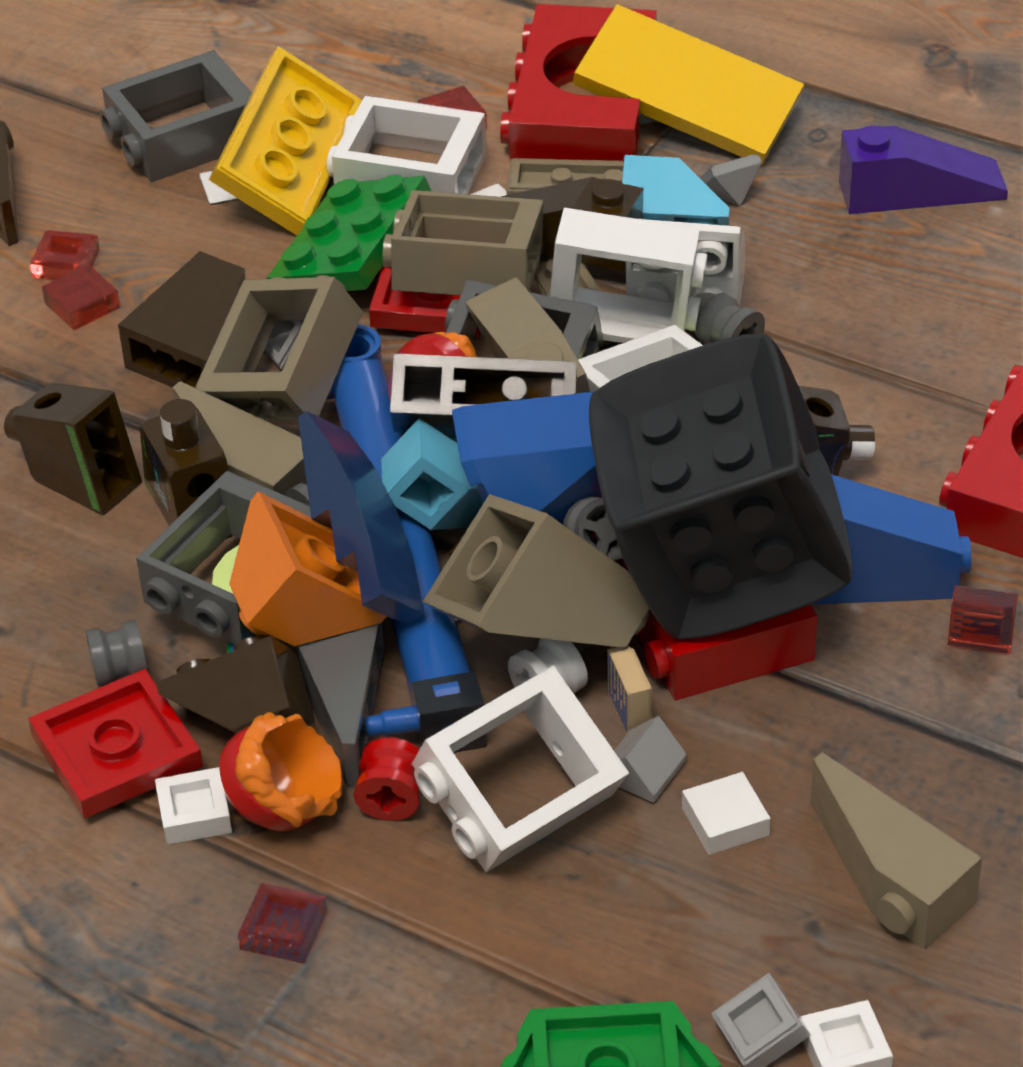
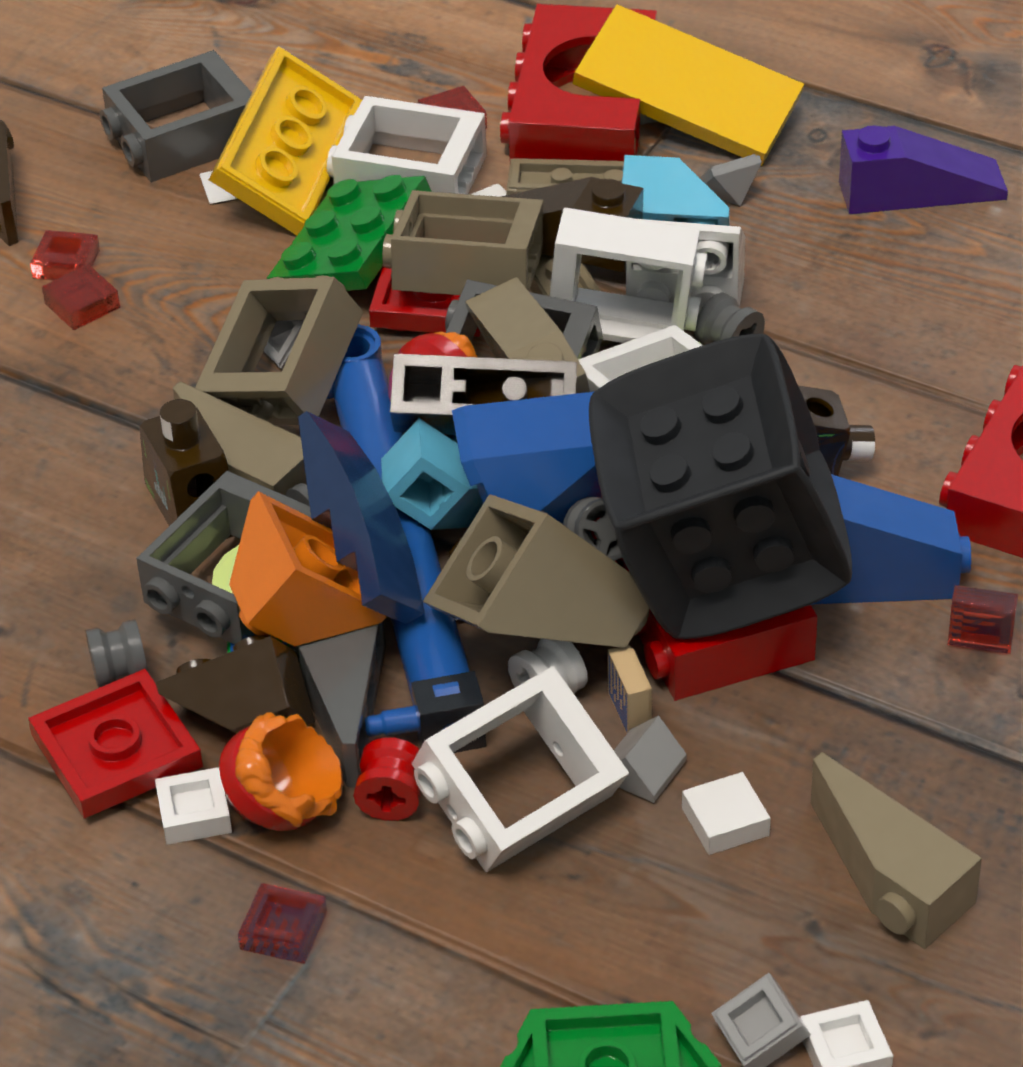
(76, 444): dark brown torso -> none
(180, 322): dark brown slope -> none

